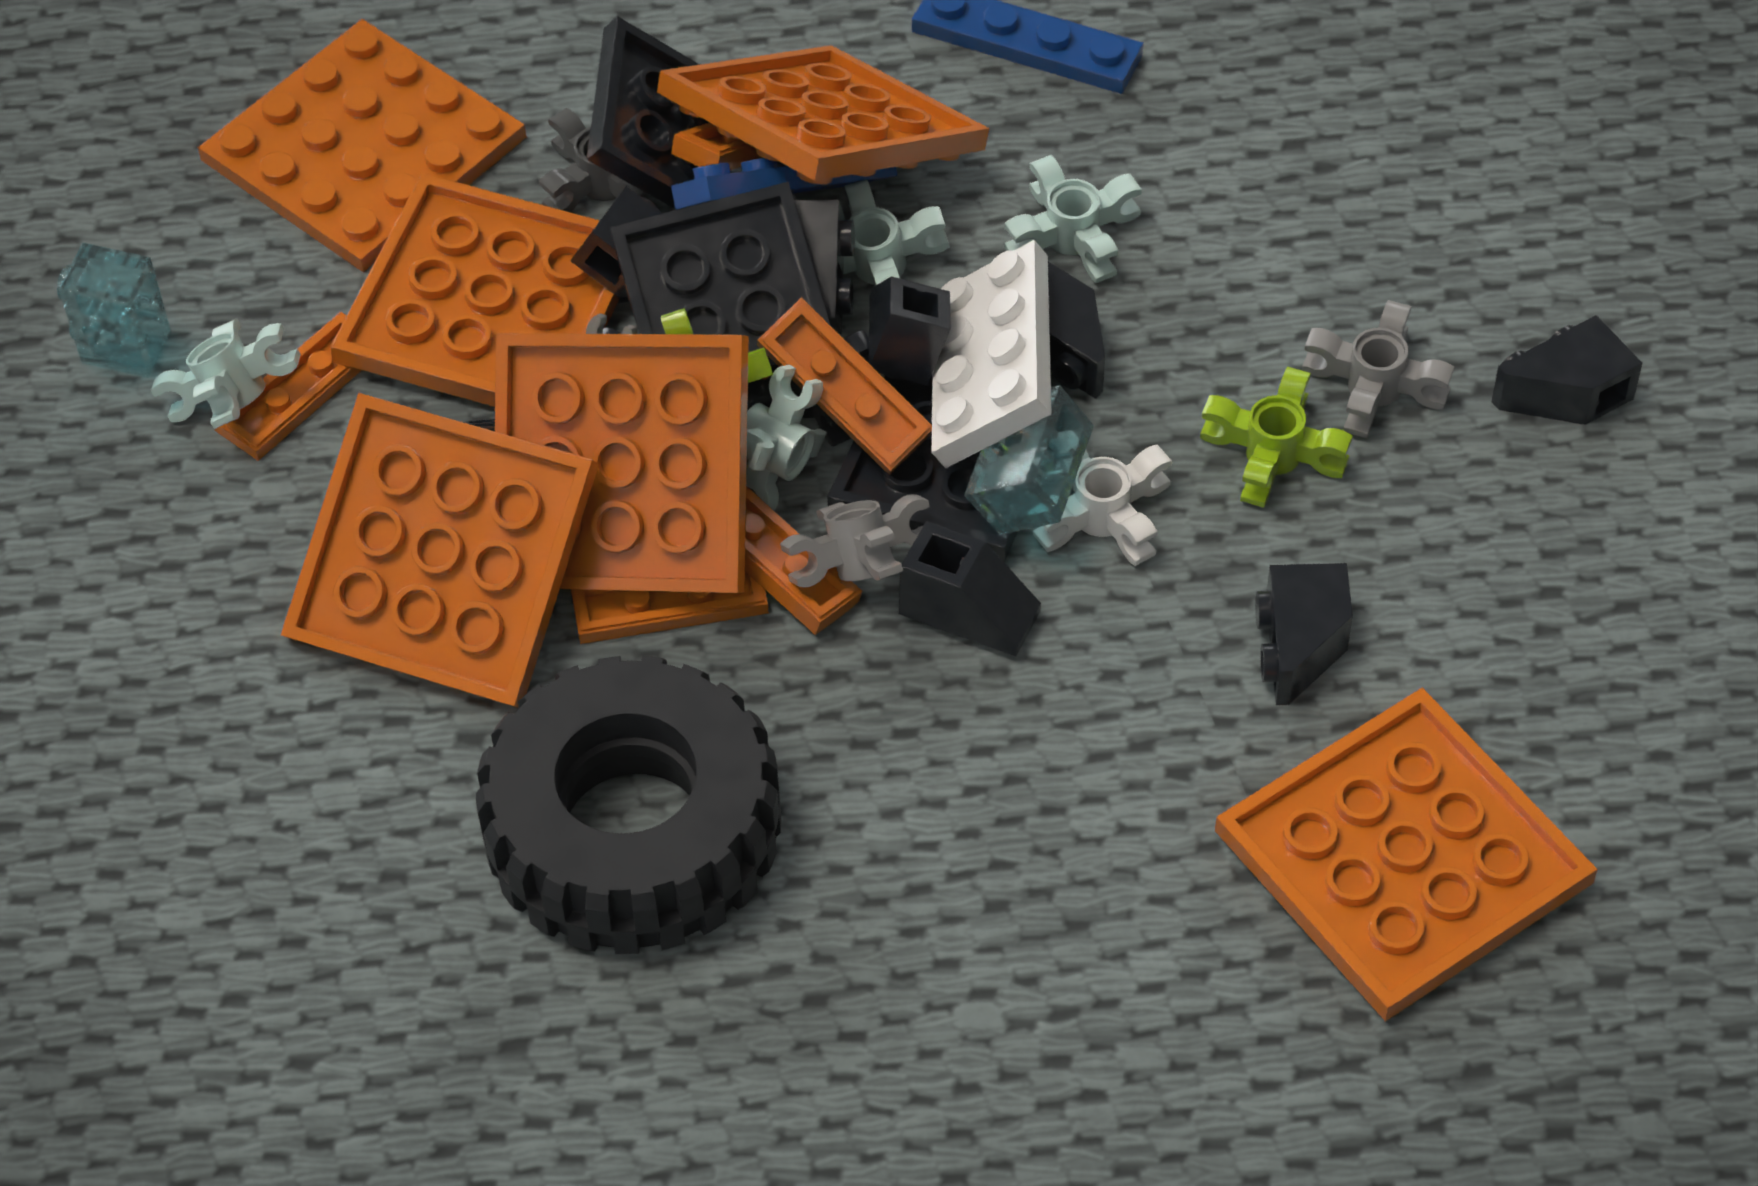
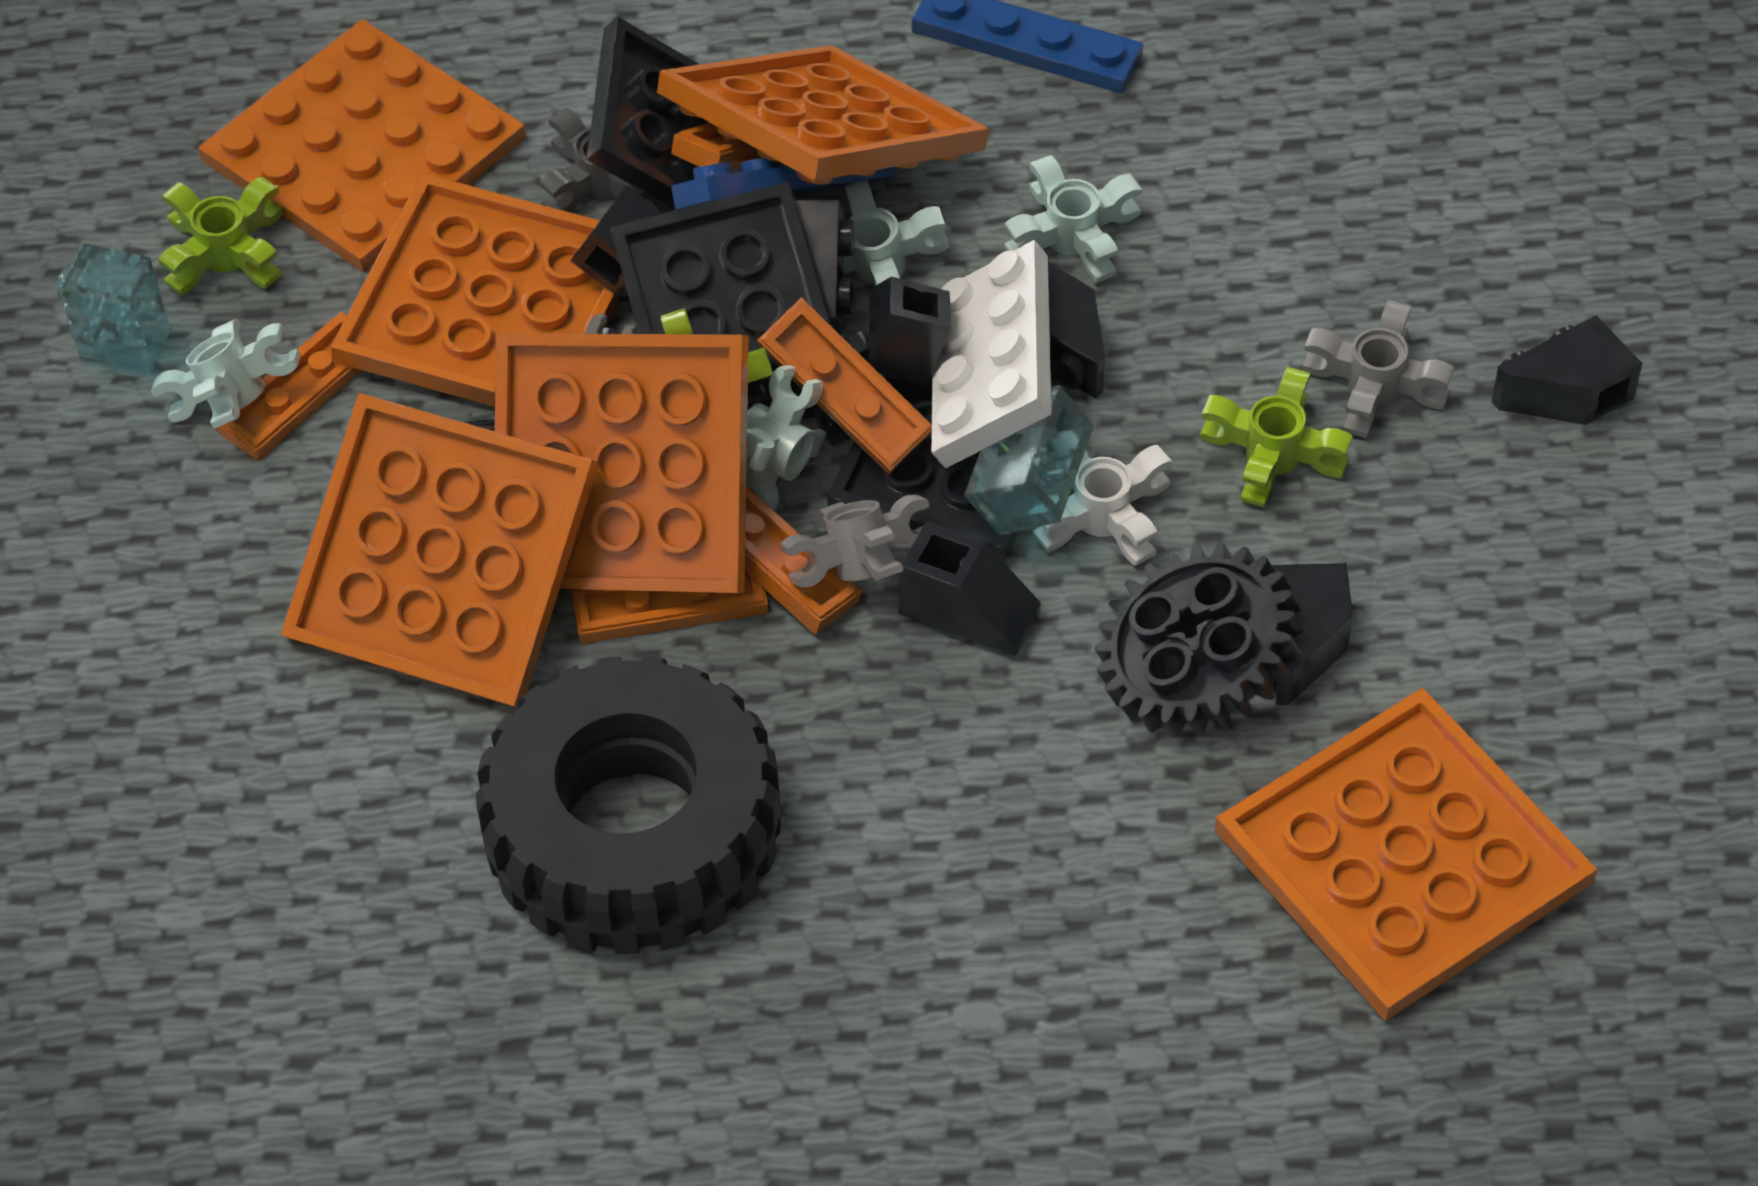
(221, 235): none -> lime pin
(1199, 640): none -> black gear

